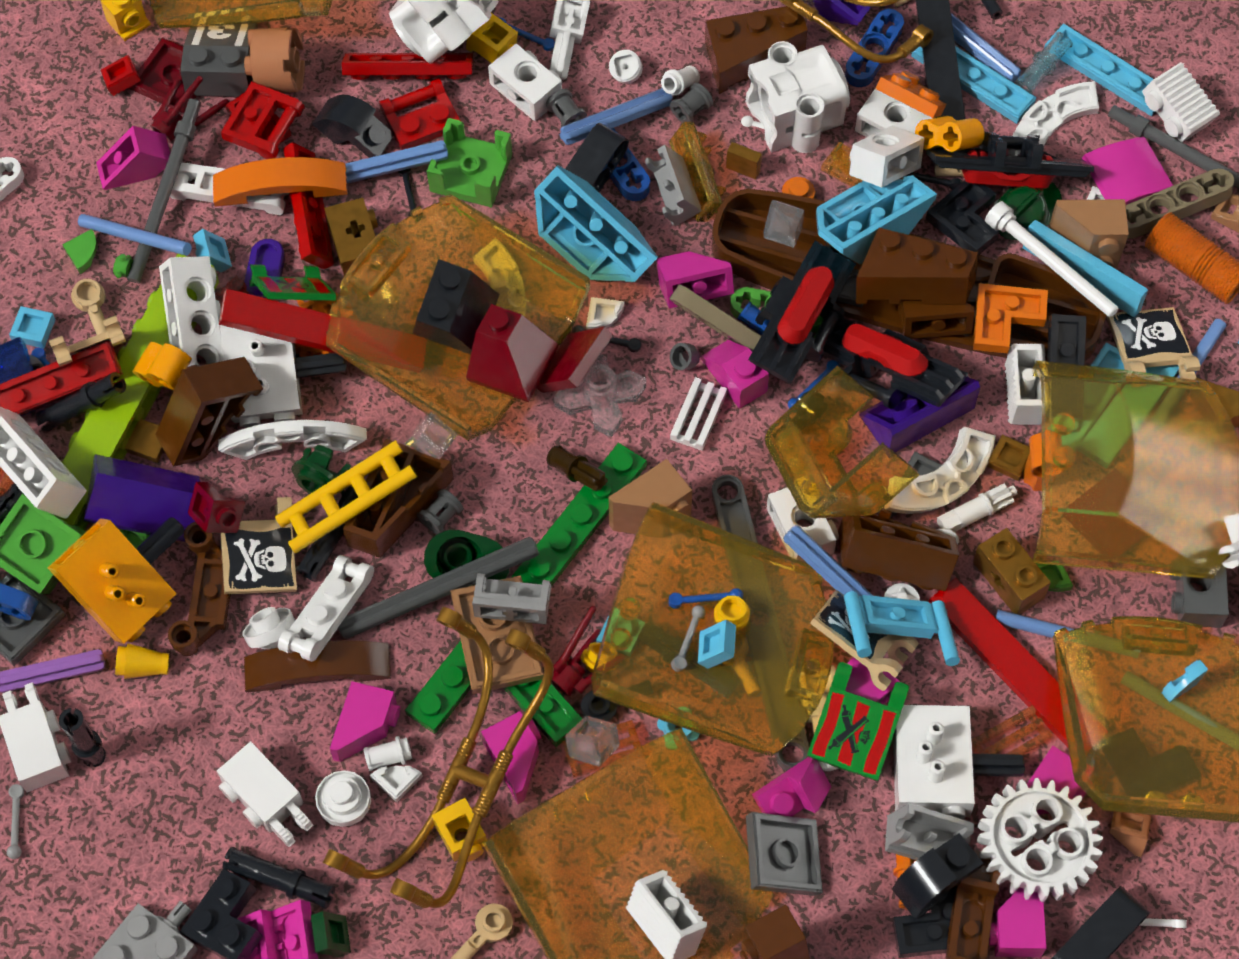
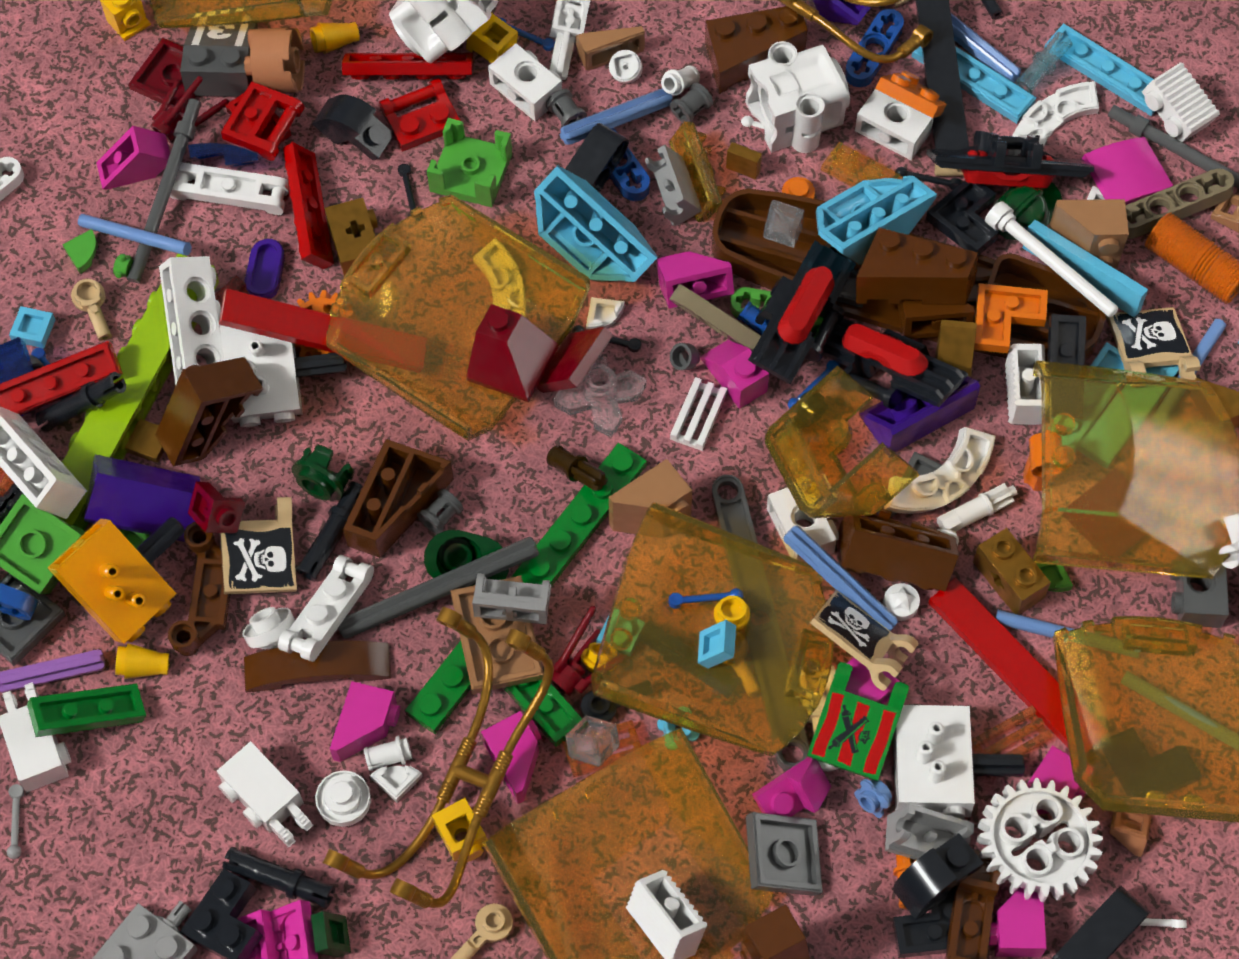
(63, 352): tan flag -> none
(85, 742): black pin -> none
(86, 710): none -> green plate
(120, 75): red tile -> none
(161, 365): light orange axle -> none
(213, 246): medium azure plate -> none
(233, 155): none -> clear blue slope
(271, 436): white tile -> none
(279, 176): orange slope -> none
(292, 288): green flag -> none
(325, 496): yellow bar -> none
(331, 36): none -> yellow cone
(396, 161): medium blue axle -> none
(431, 437): clear slope -> none
(454, 307): black slope -> none
(598, 47): none -> medium nougat slope
(679, 661): light grey hinge -> none
(873, 796): none -> medium blue plate
(886, 156): white brick -> none
(899, 618): medium azure plate -> none
(950, 133): light orange axle -> none
(956, 344): none -> pearl gold slope
(1009, 457): pearl gold tile -> none
(1188, 680): medium azure tile -> none

